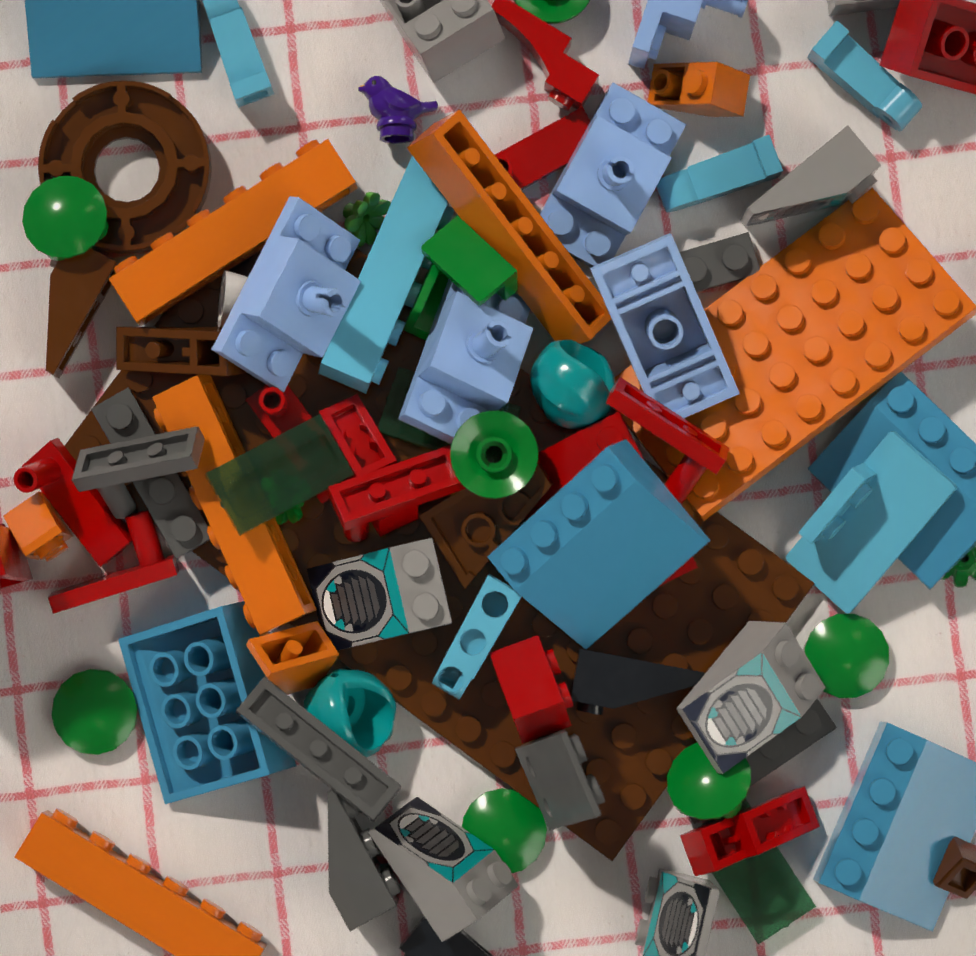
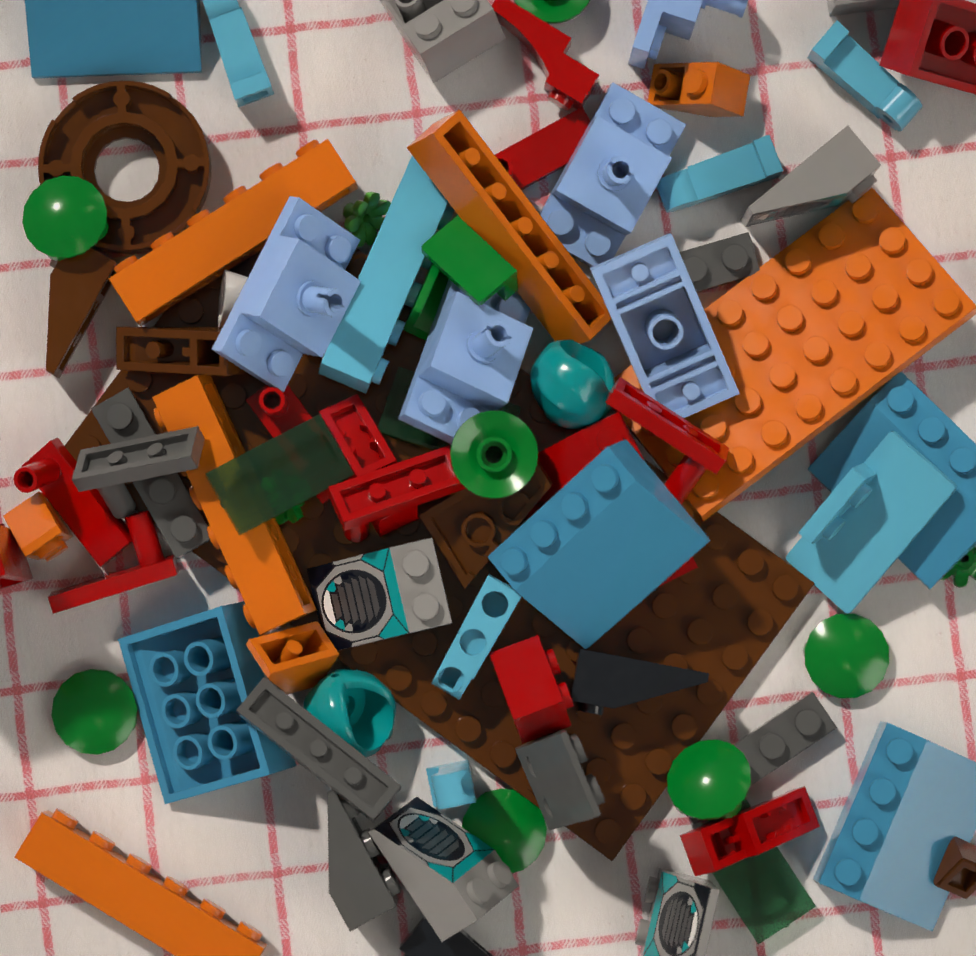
(394, 110): dark purple animal -> none
(451, 784): none -> medium azure leg
(750, 693): slope -> none

